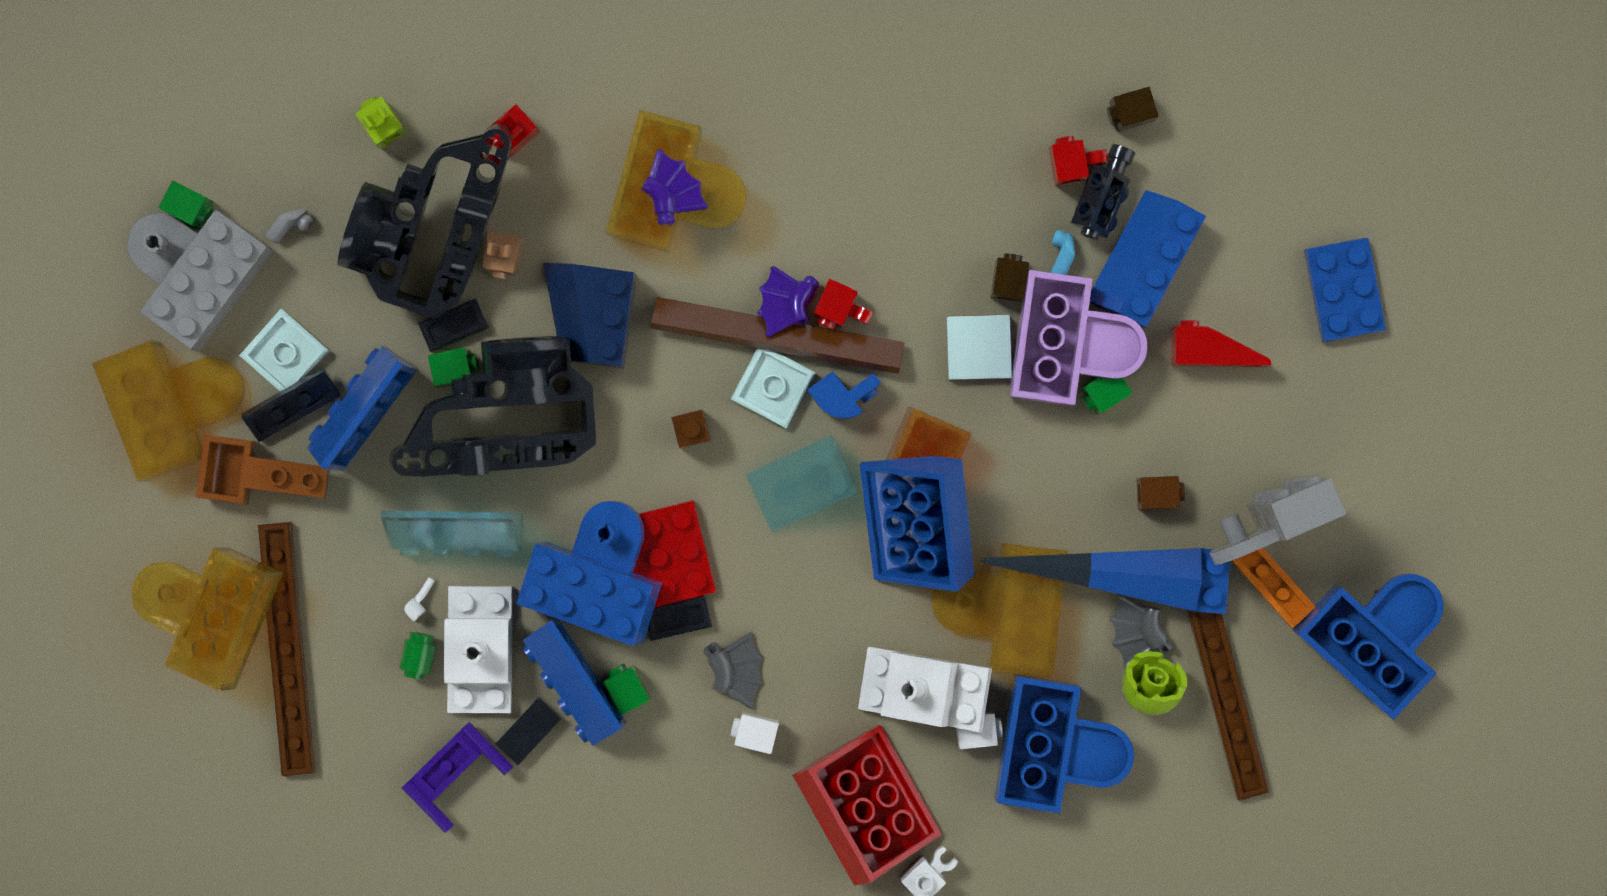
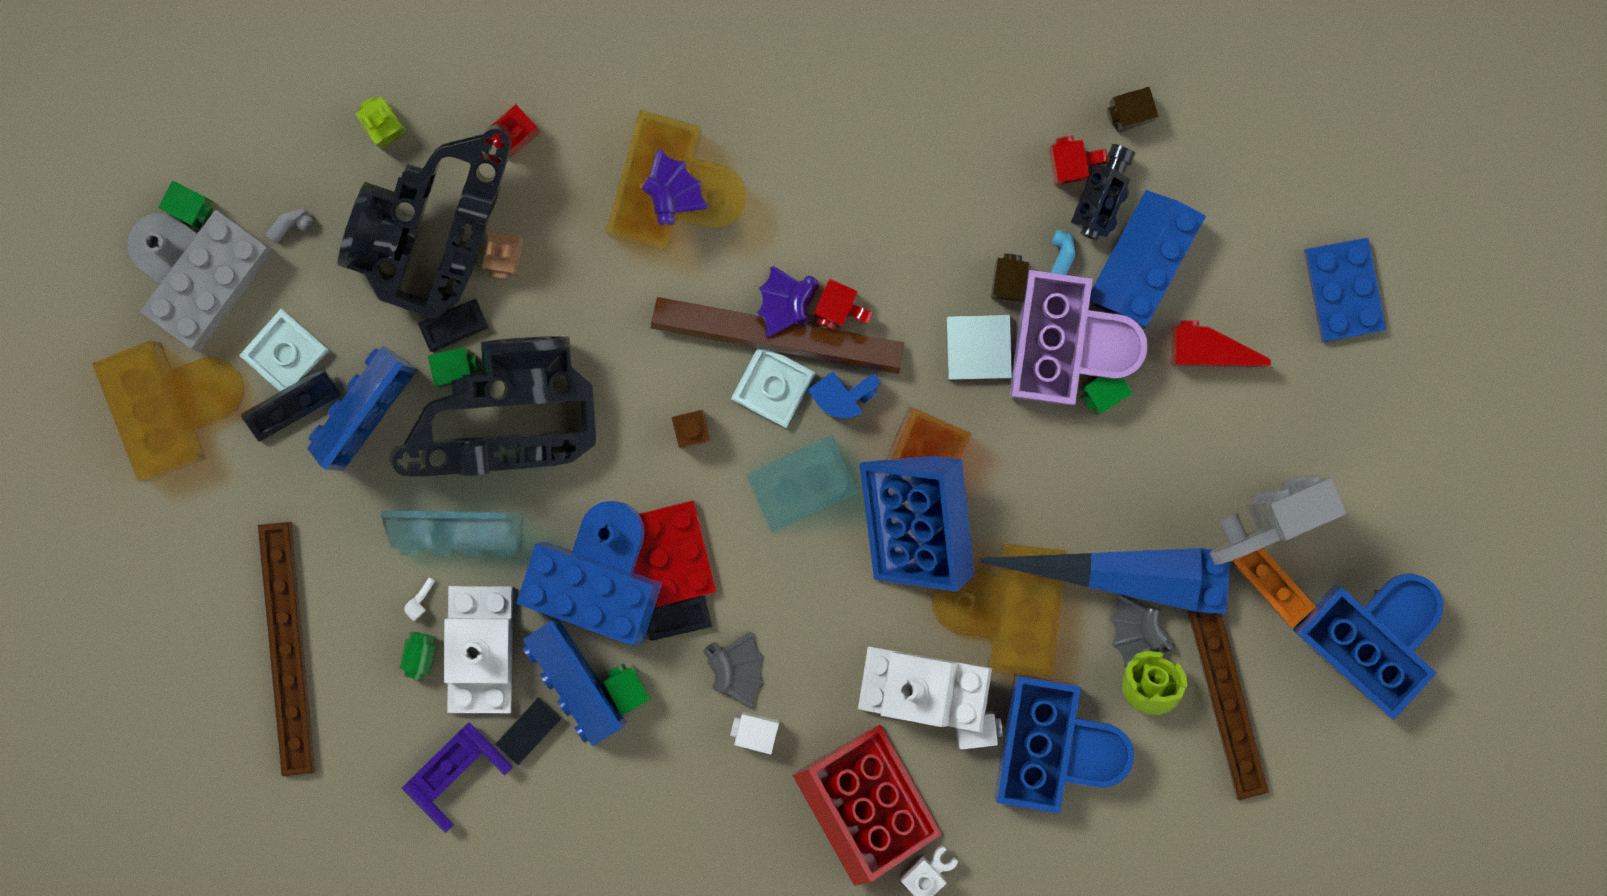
(209, 613): clear yellow brick -> none
(232, 469): dark orange plate -> none
(593, 310): dark blue wedge -> none
(1159, 492): reddish brown brick -> none

